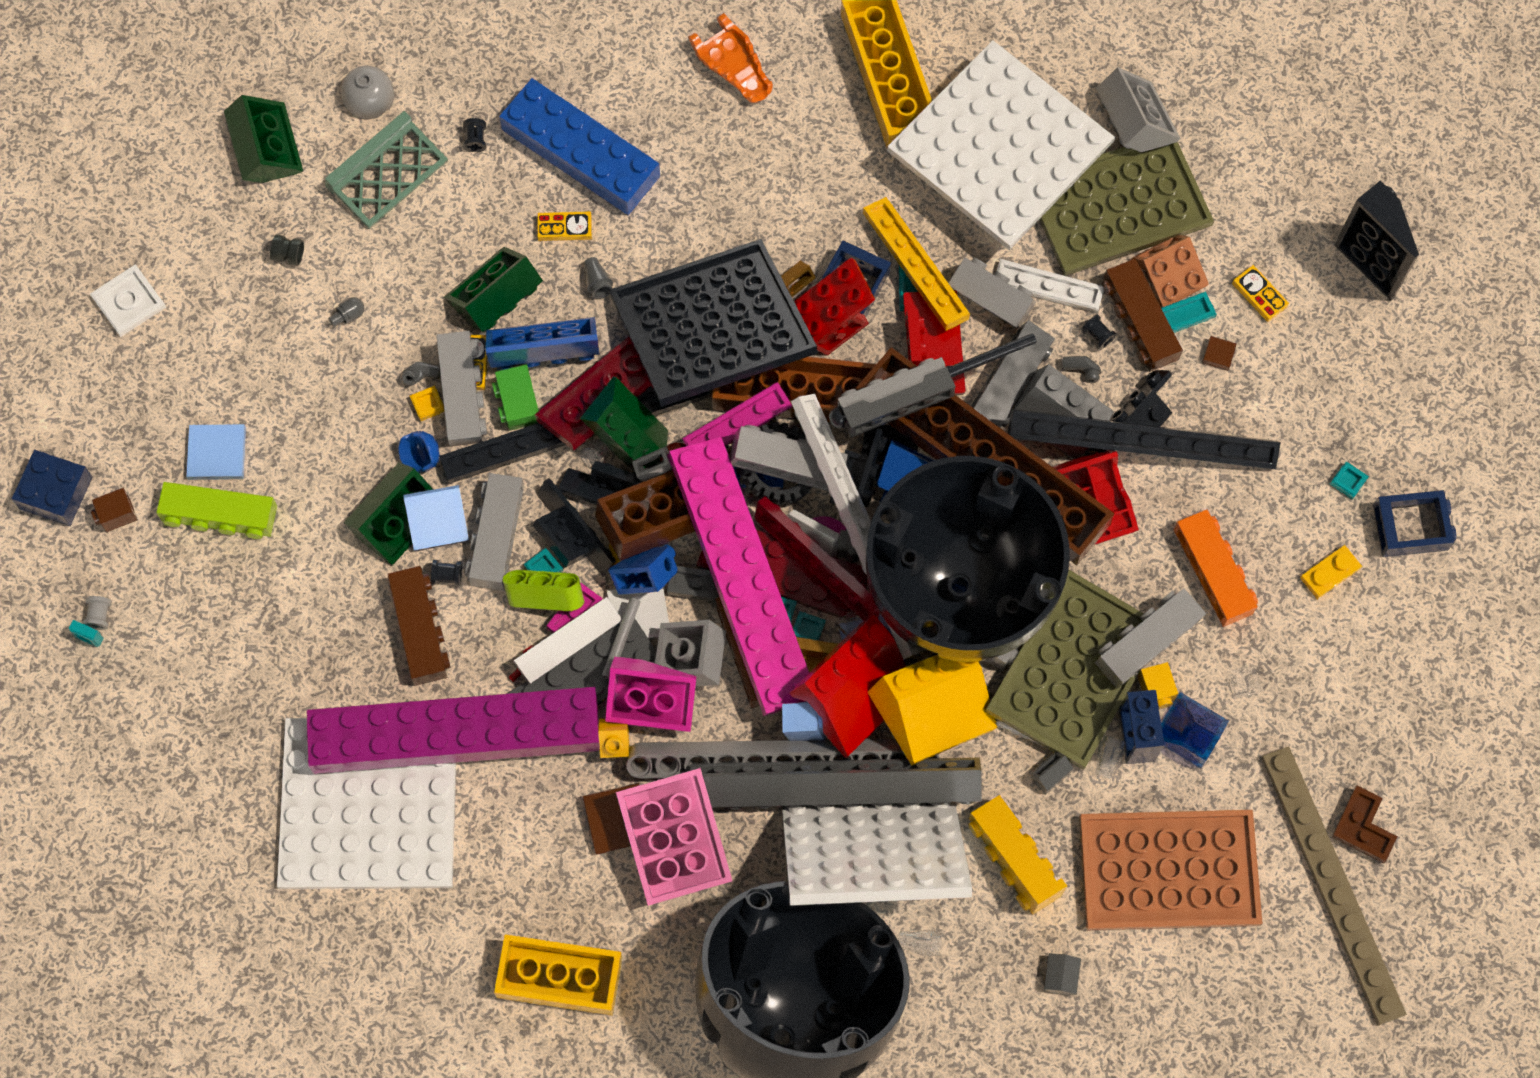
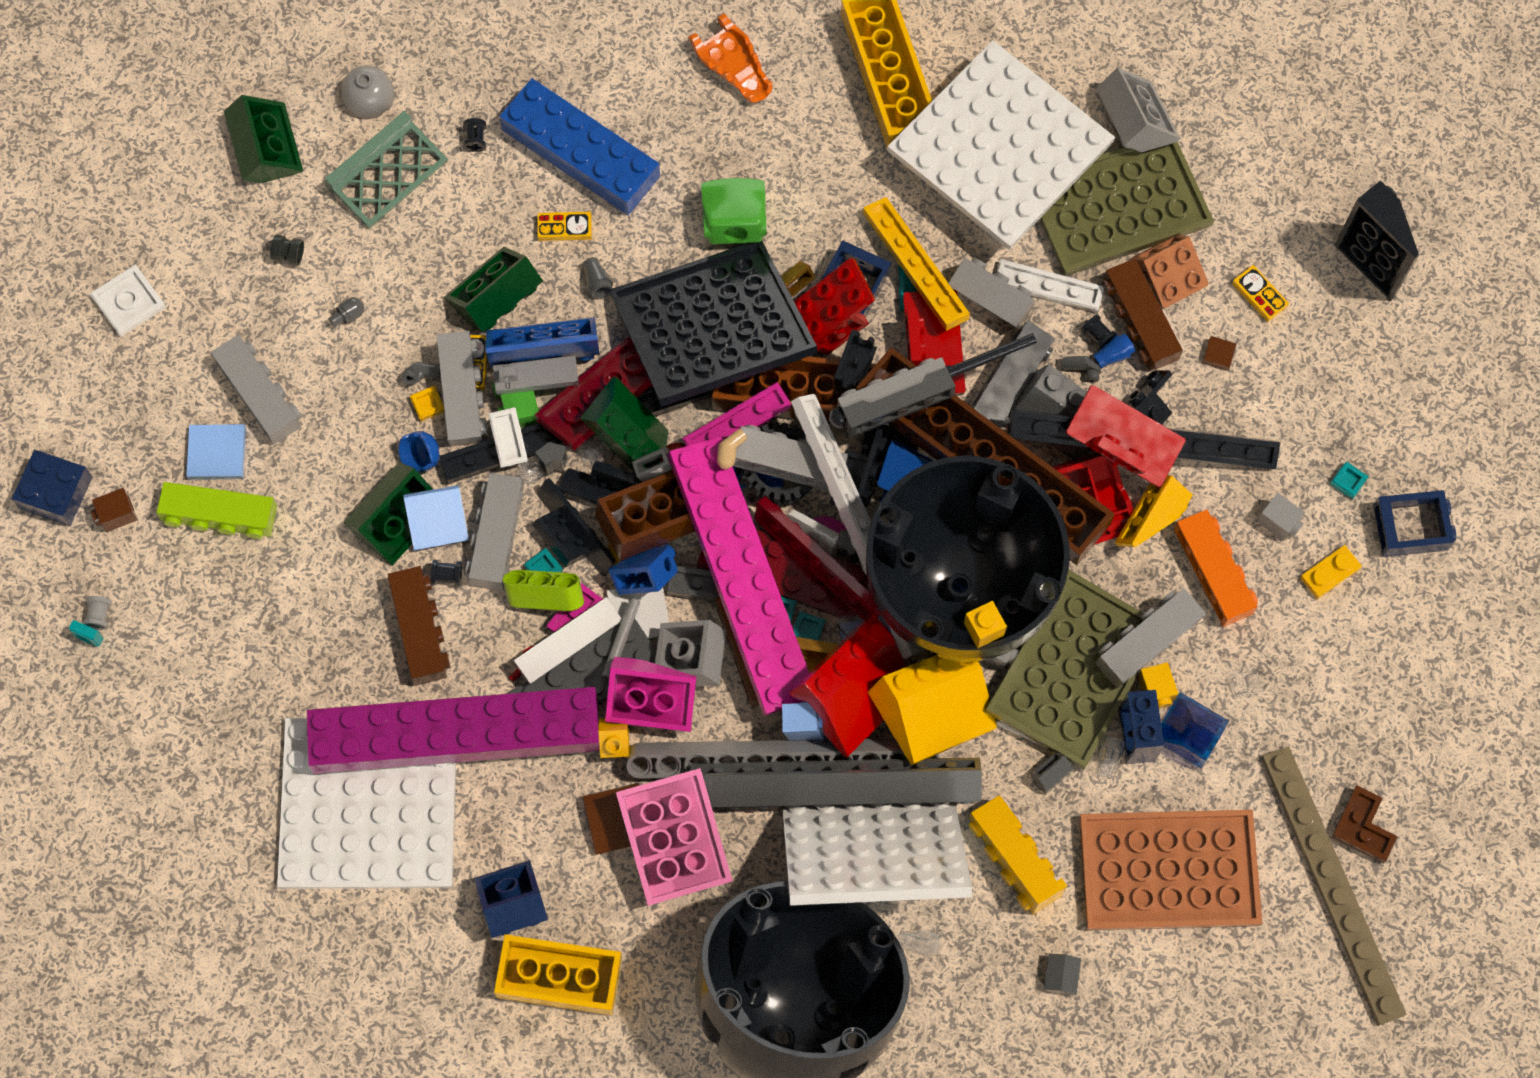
(256, 389): none -> light grey brick
(508, 437): none -> white tile
(510, 899): none -> dark blue brick
(529, 472): none -> clear plate
(535, 375): none -> light grey hinge
(552, 458): none -> dark grey piece
(727, 449): none -> tan arm
(734, 210): none -> bright green piece
(854, 362): none -> black hinge
(985, 624): none -> yellow brick
(1115, 350): none -> blue cone
(1125, 436): none -> bracket
(1154, 512): none -> yellow slope
(1189, 312): teal tile -> none
(1281, 517): none -> light grey brick

